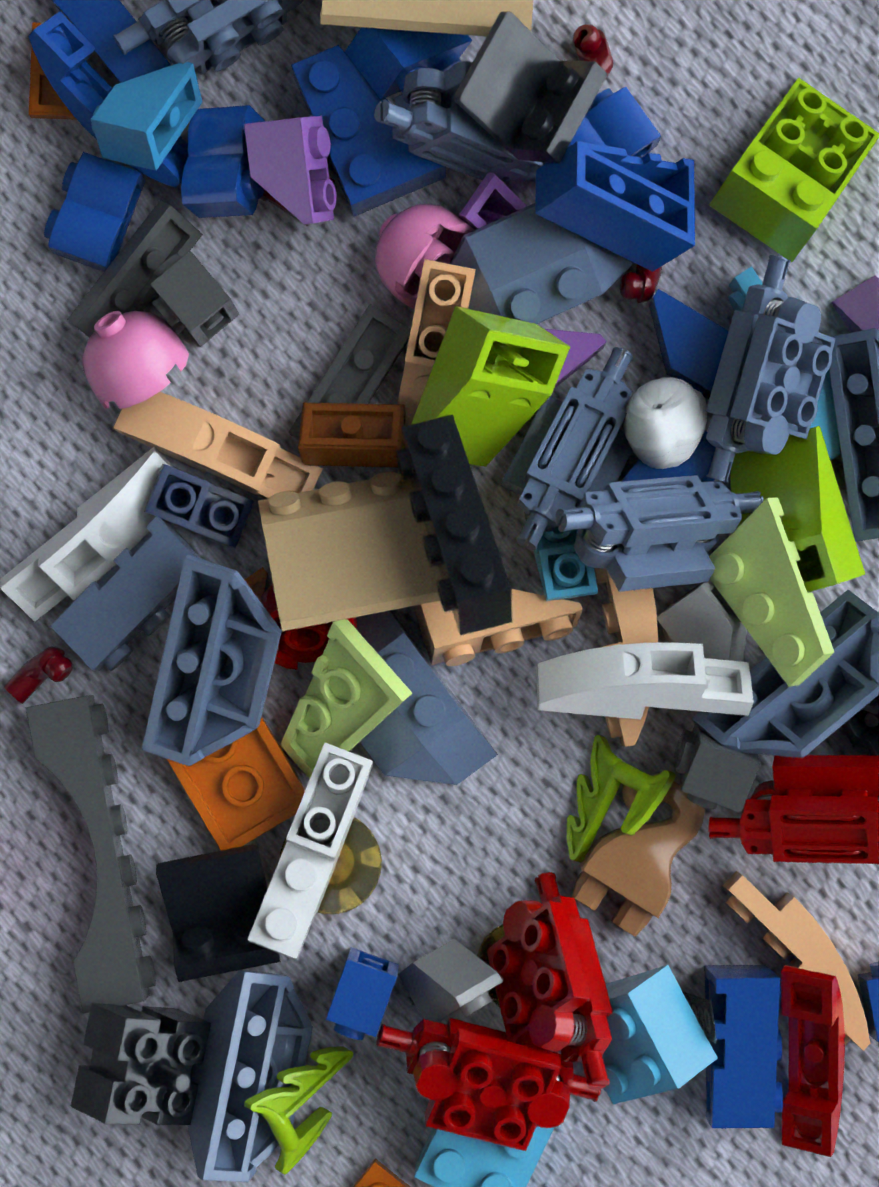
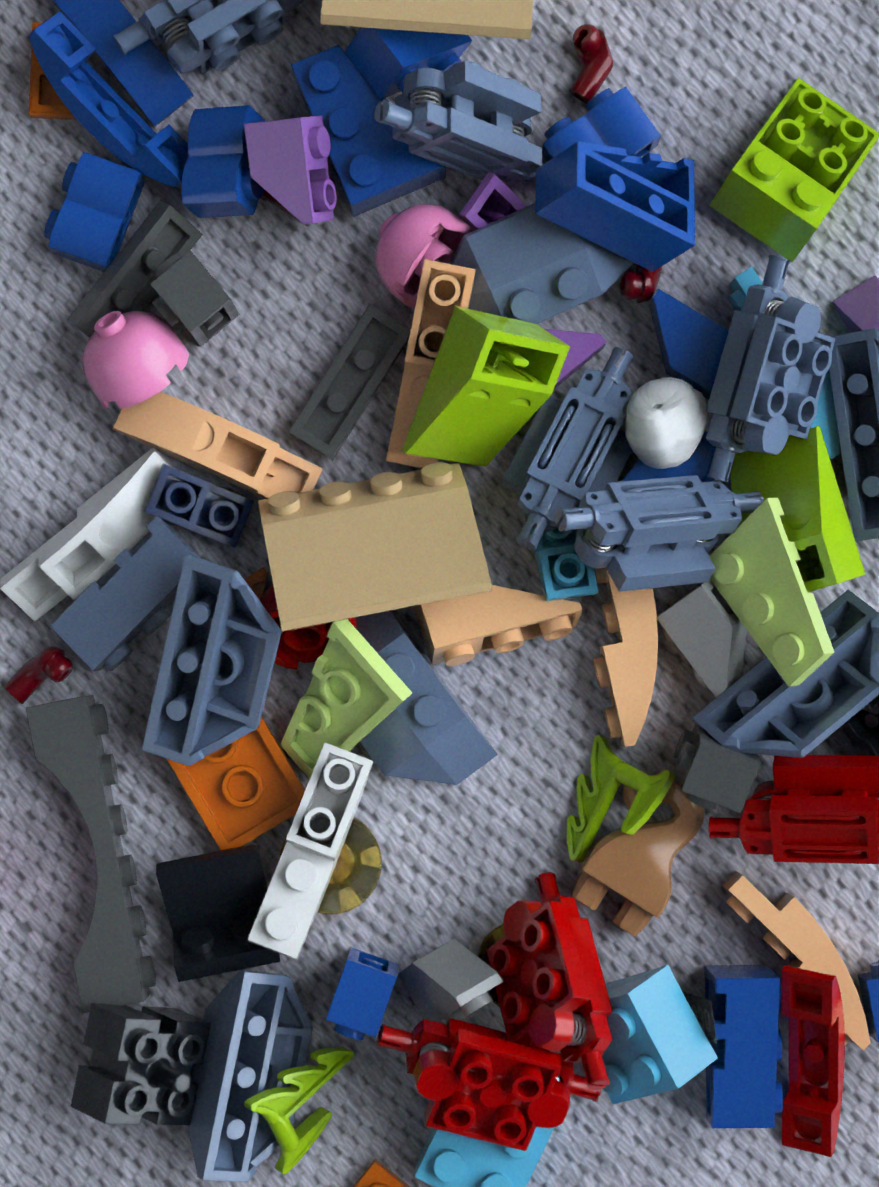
(147, 115): dark azure slope -> none
(351, 434): dark orange slope -> none
(456, 525): black brick -> none
(527, 93): black bracket -> none
(641, 675): white slope -> none

